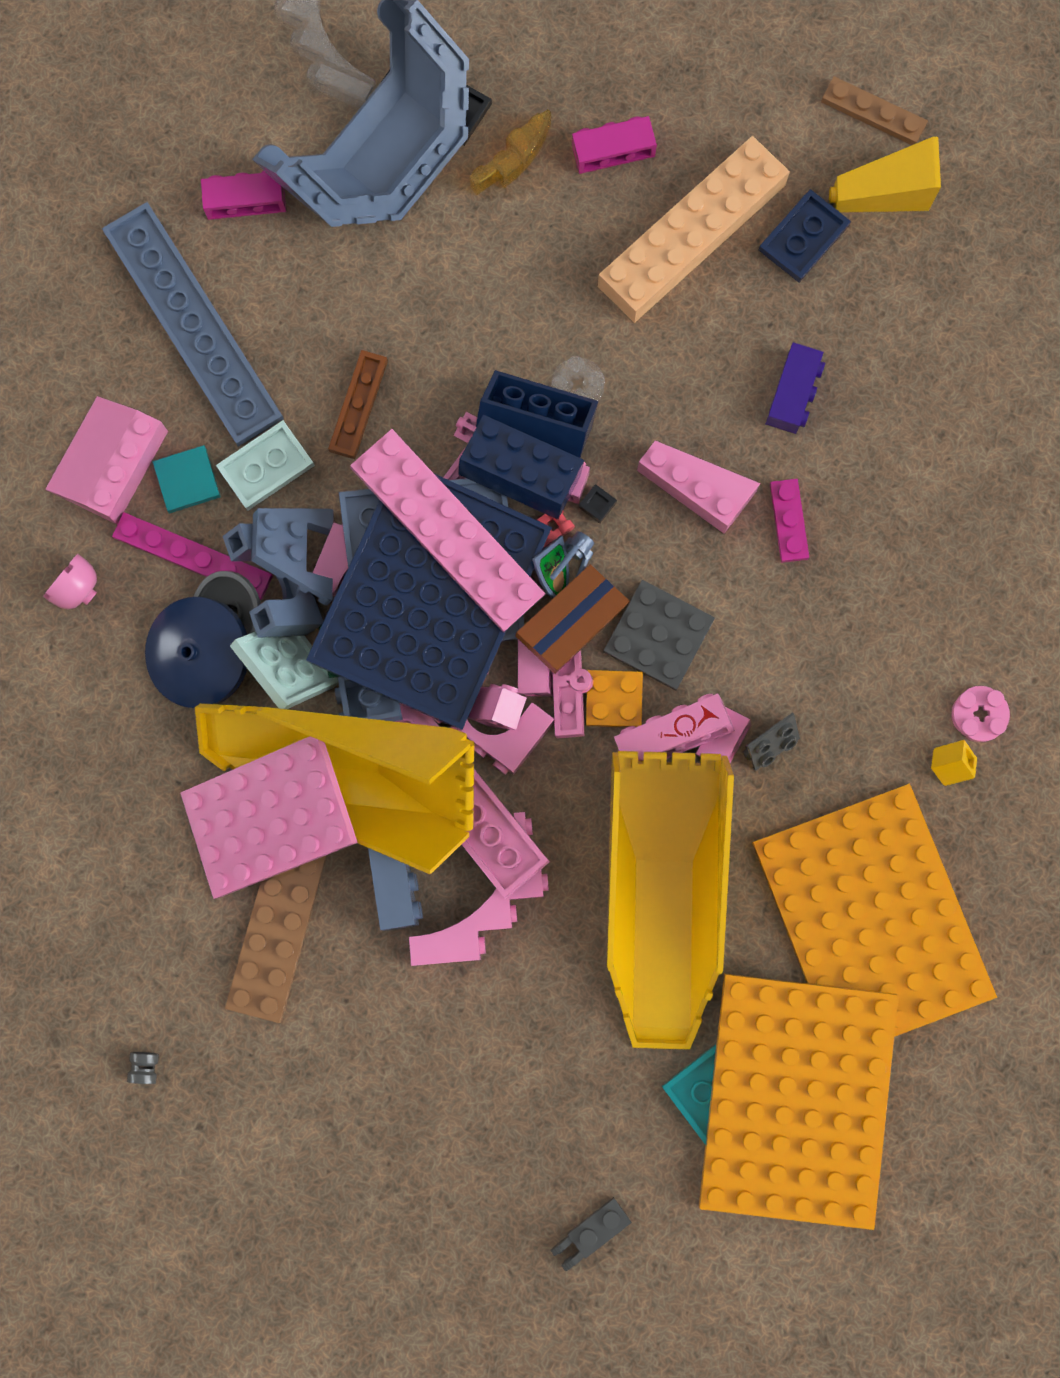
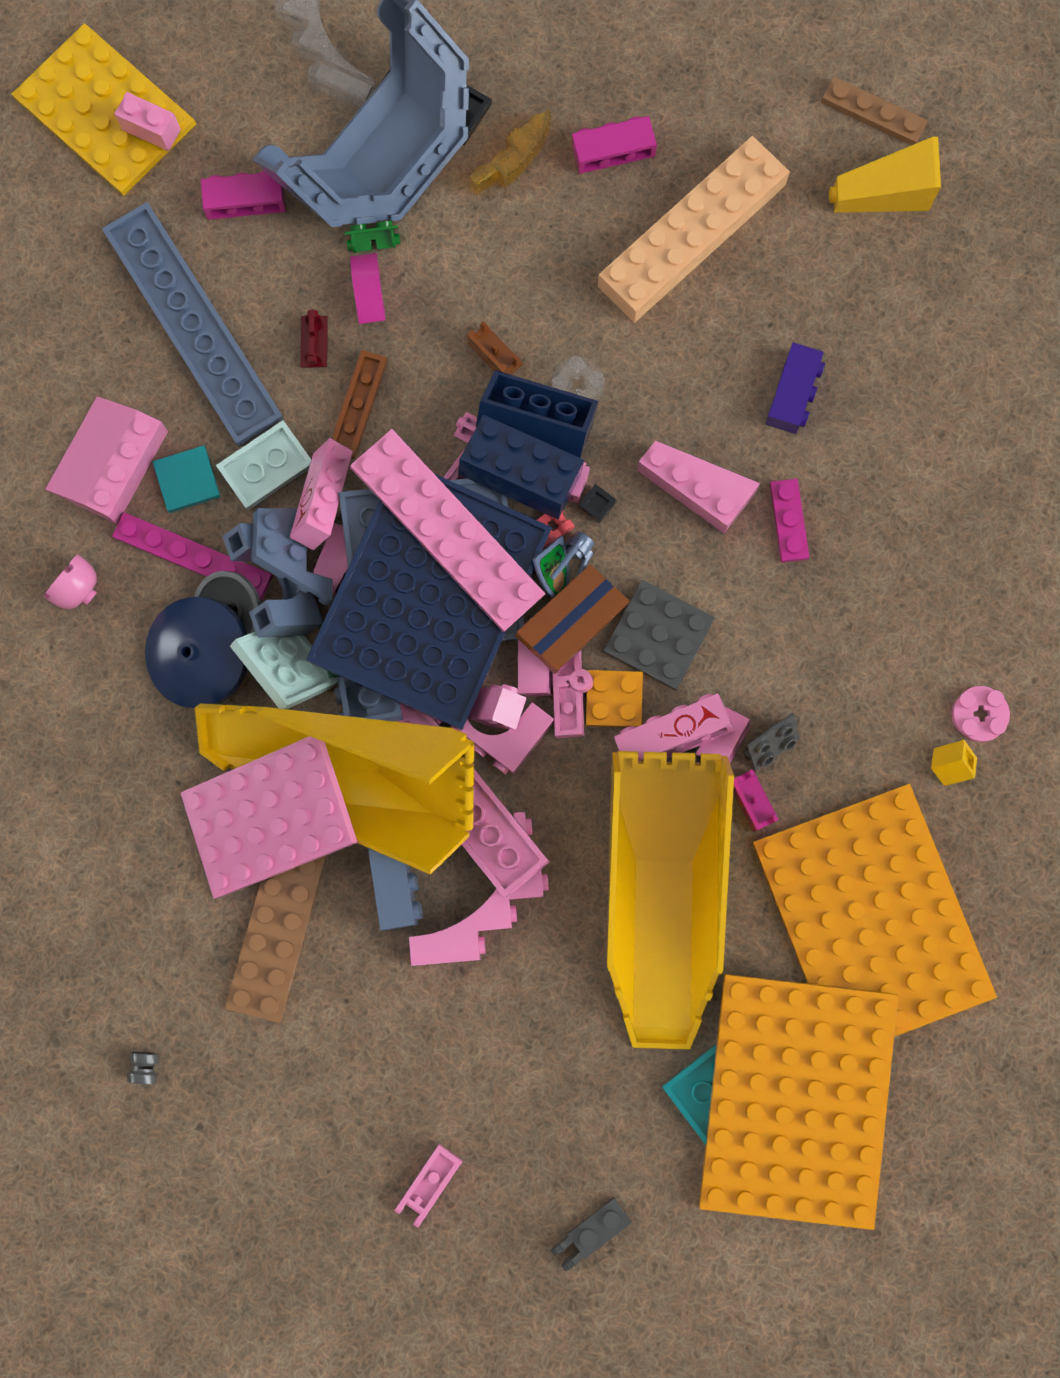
(77, 101): none -> yellow plate
(147, 121): none -> bright pink brick
(314, 340): none -> dark red hinge
(321, 494): none -> bright pink brick
(362, 237): none -> green hinge
(367, 288): none -> dark pink brick
(430, 1183): none -> bright pink hinge
(493, 350): none -> dark orange hinge
(753, 801): none -> dark pink hinge
(804, 235): dark blue plate -> none

